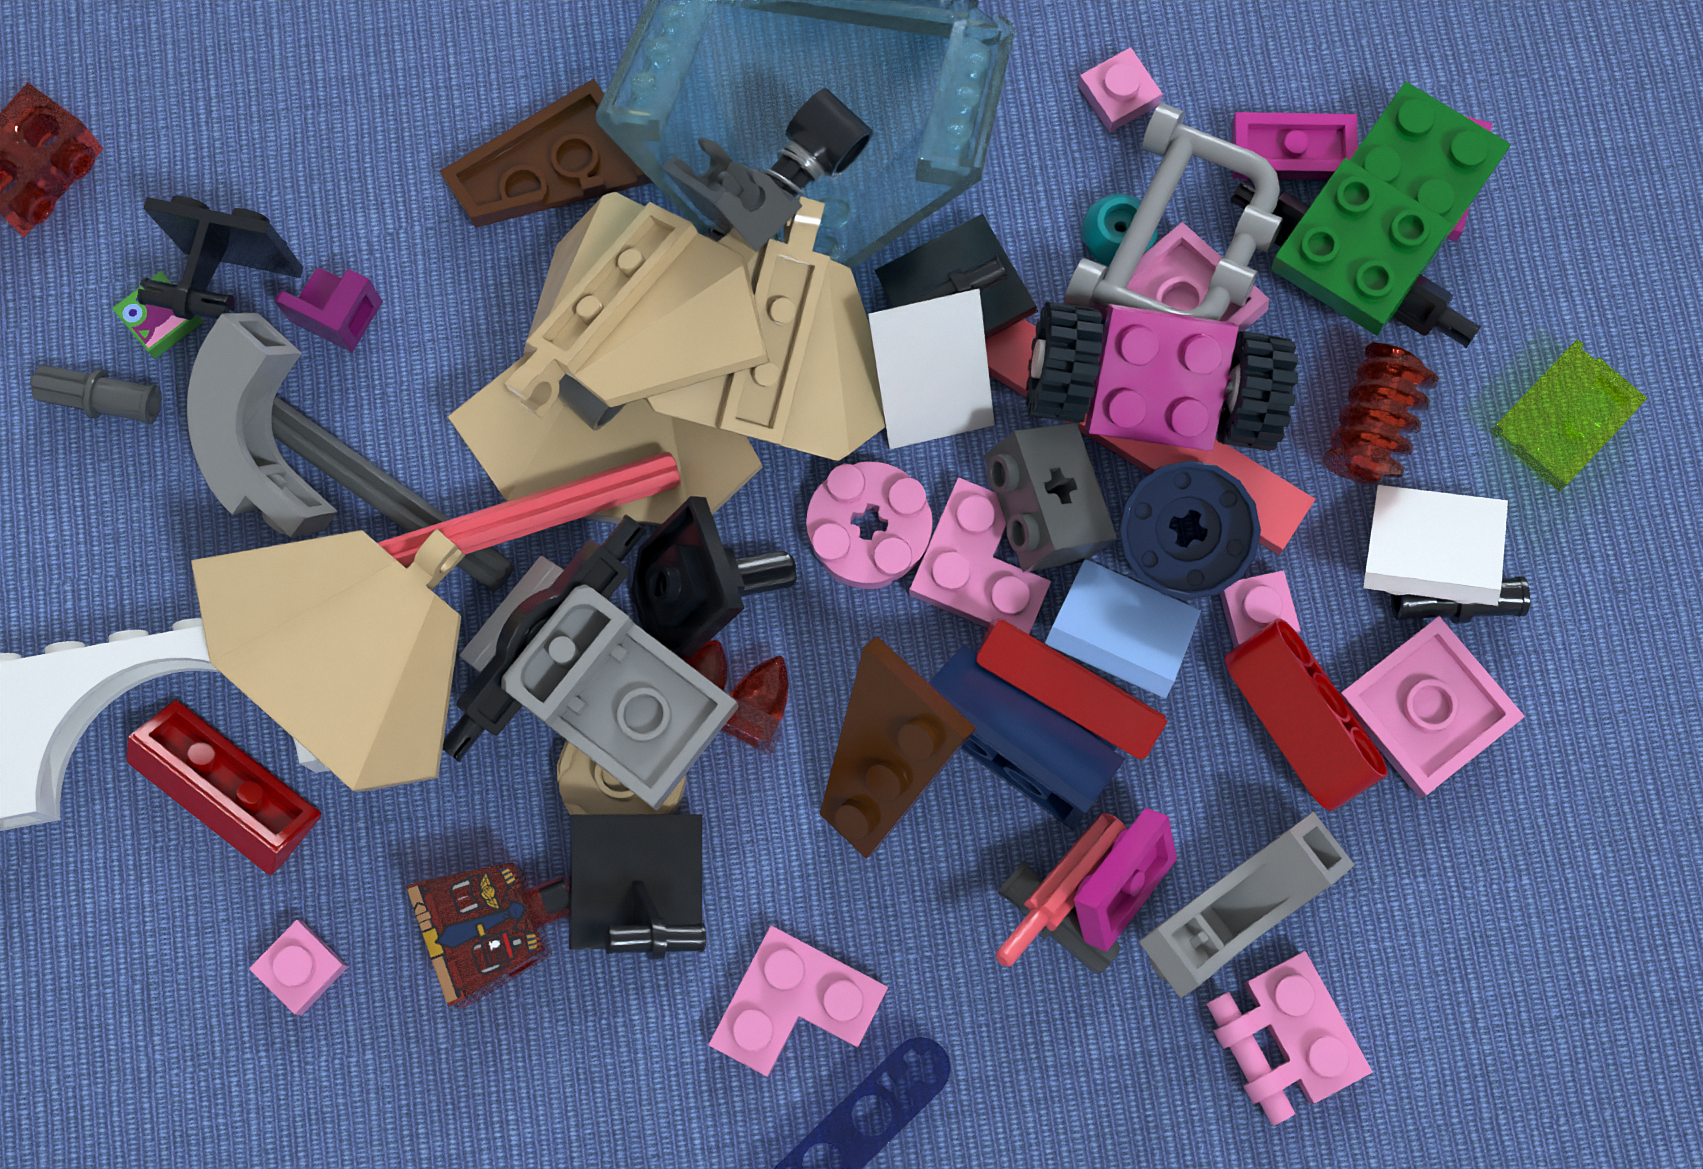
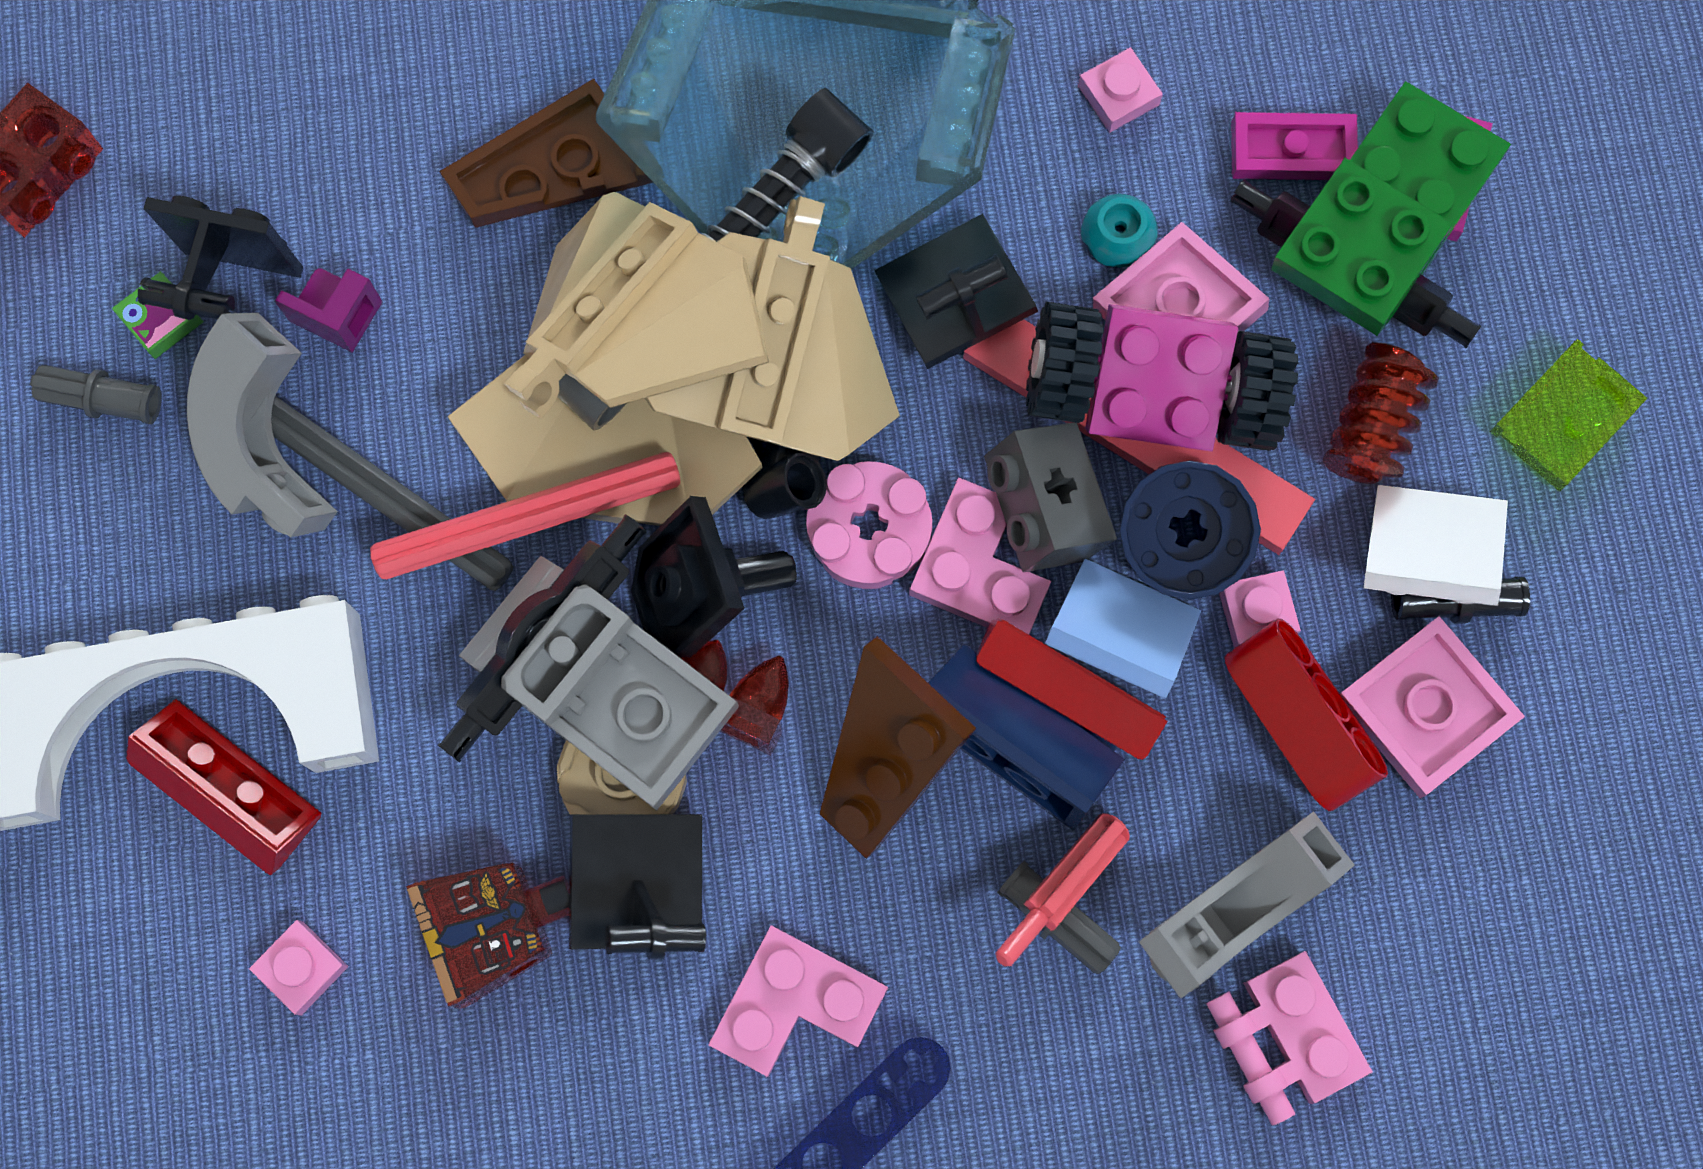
(340, 648): tan panel -> none
(734, 195): dark grey hinge -> none
(786, 483): none -> black piece
(932, 368): white sticker -> none
(1125, 879): dark pink plate -> none
(1255, 230): light grey bar -> none

